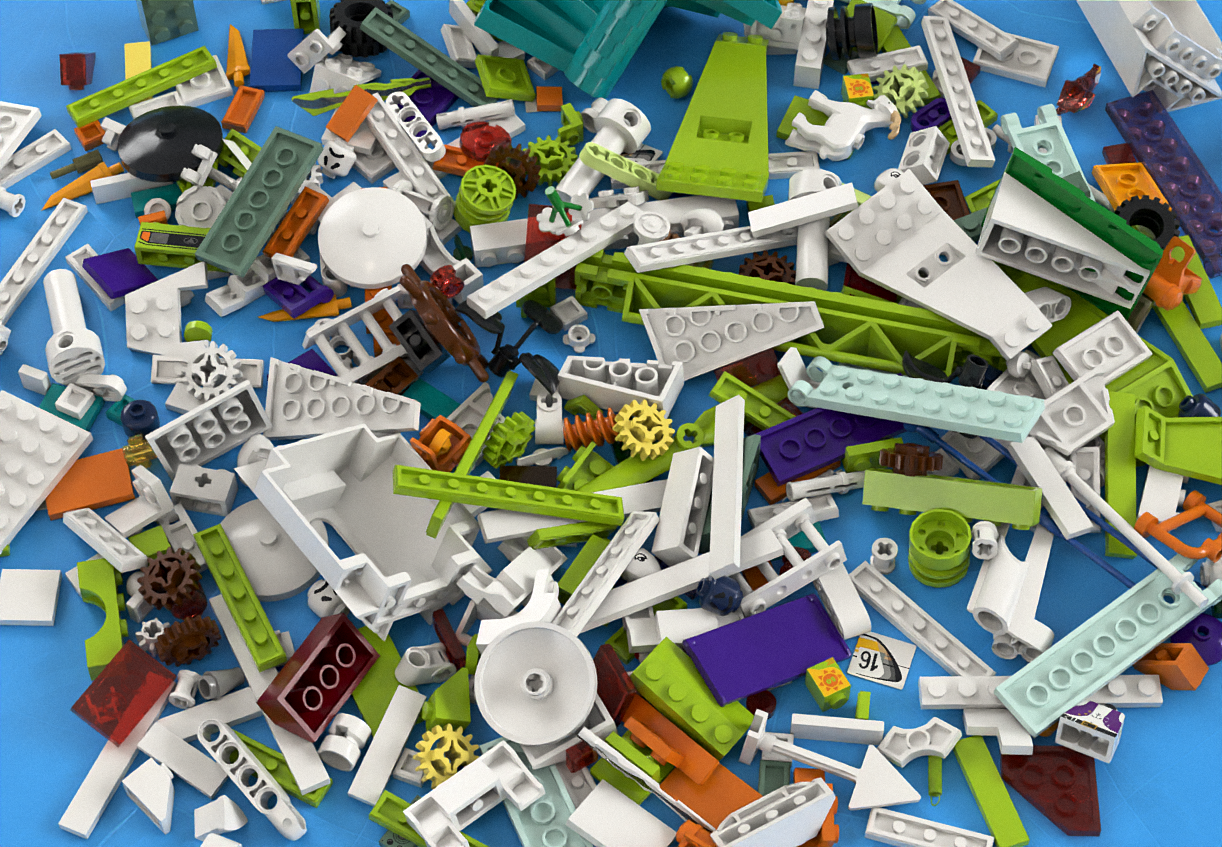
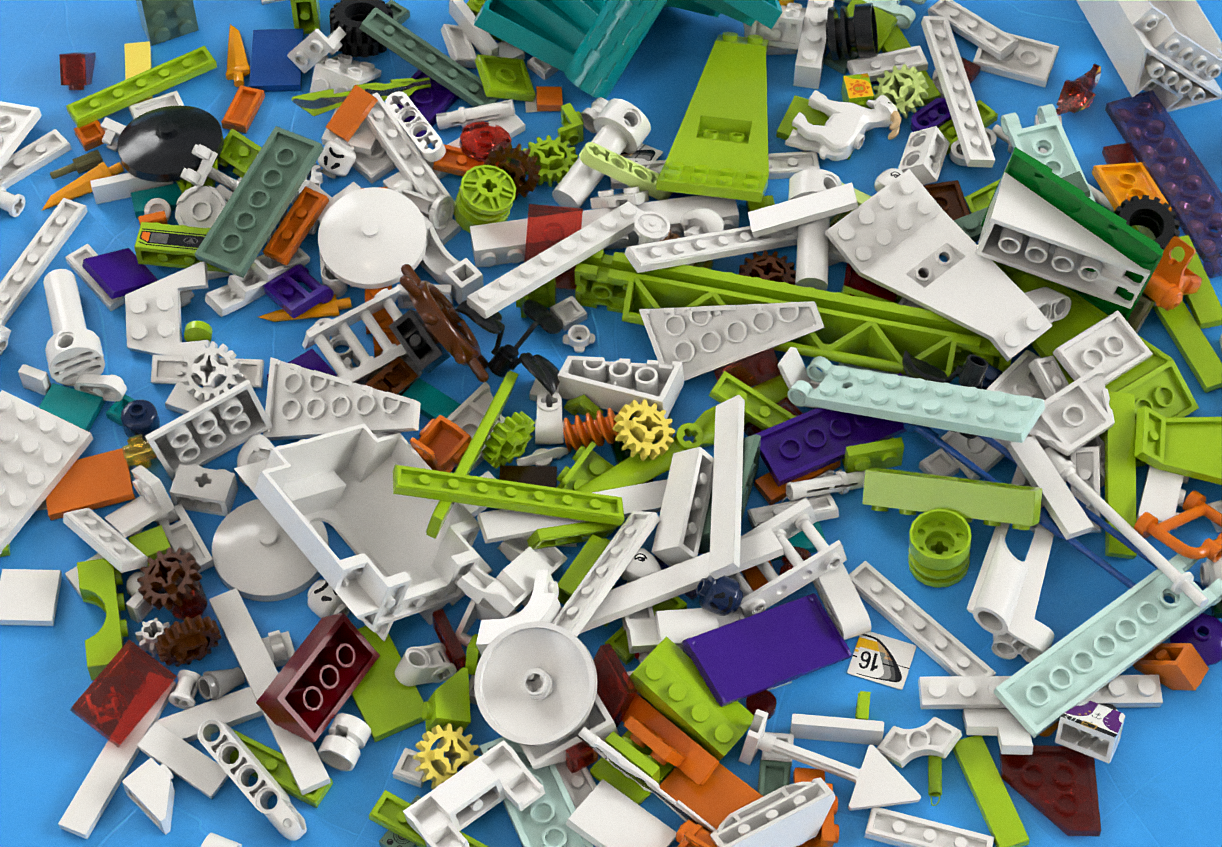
(75, 401): white tile -> none
(205, 87): white tile -> none
(218, 817): white tile -> none
(238, 153): white sticker -> none
(240, 598): lime tile -> none
(292, 269): white tile -> none
(387, 746): white tile -> none
(441, 442): light orange tile -> none
(446, 281): clear red wheel -> none
(461, 251): dark green piece -> none
(556, 220): white plant -> none
(677, 82): lime piece -> none
(828, 685): brick -> none
(883, 555): white bush -> none
(911, 459): reddish brown gear -> none
(986, 545): white bush -> none
(1019, 364): white piece -> none
(1198, 406): dark blue head -> none

